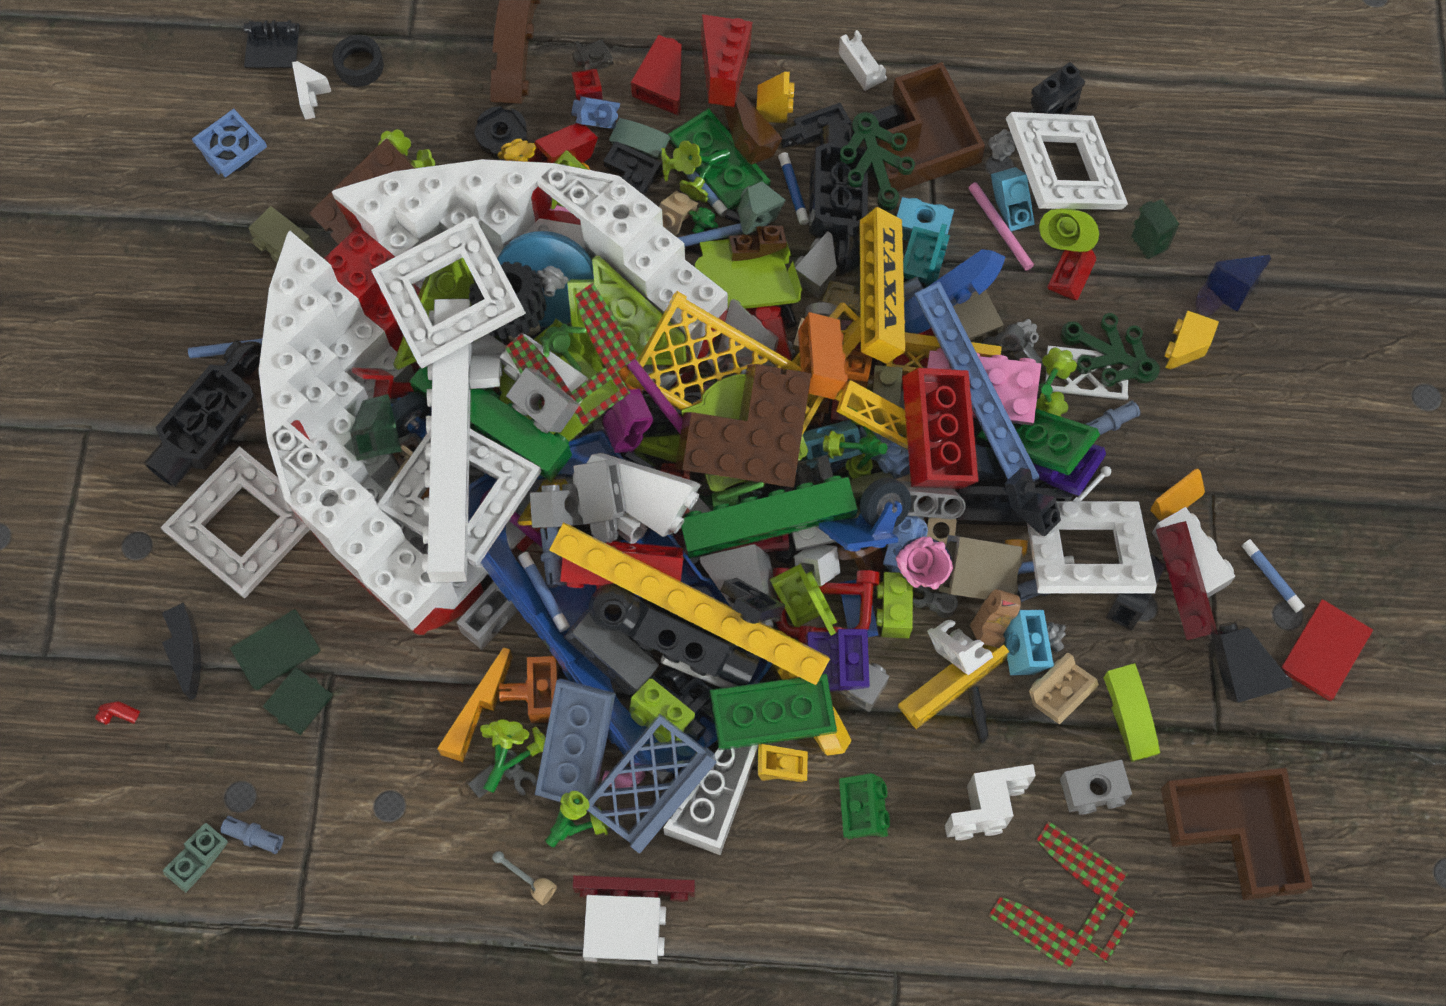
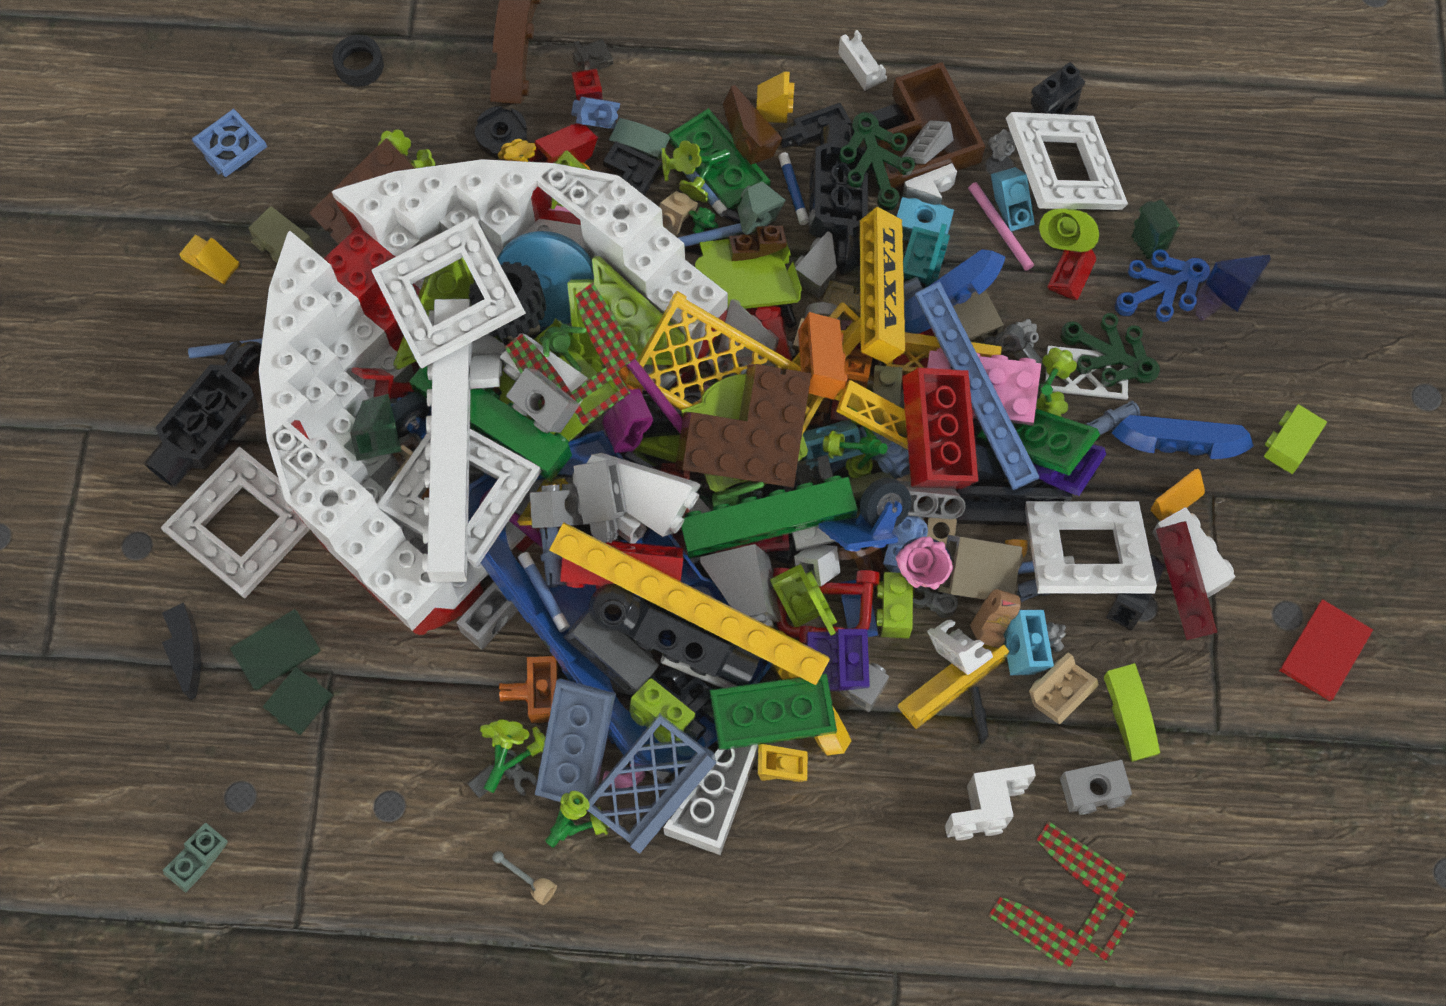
(116, 709): red arm -> none
(210, 258): none -> yellow slope
(252, 834): sand blue pin -> none
(271, 44): black hinge -> none
(309, 84): white slope -> none
(485, 696): light orange slope -> none
(551, 280): light grey plant -> none
(623, 928): white panel -> none
(660, 76): red slope -> none
(677, 889): dark red plate -> none
(725, 55): red wedge -> none
(751, 602): black plate -> none
(864, 806): green bracket -> none
(927, 186): none -> white slope
(930, 141): none -> light grey slope
(1036, 509): black slope -> none
(1105, 472): white hinge -> none
(1165, 283): none -> blue plant
(1189, 436): none -> blue brick
(1192, 339): yellow slope -> none
(1245, 664): black slope -> none
(1254, 814): reddish brown piece -> none
(1273, 576): medium blue bar -> none
(1294, 439): none -> lime brick

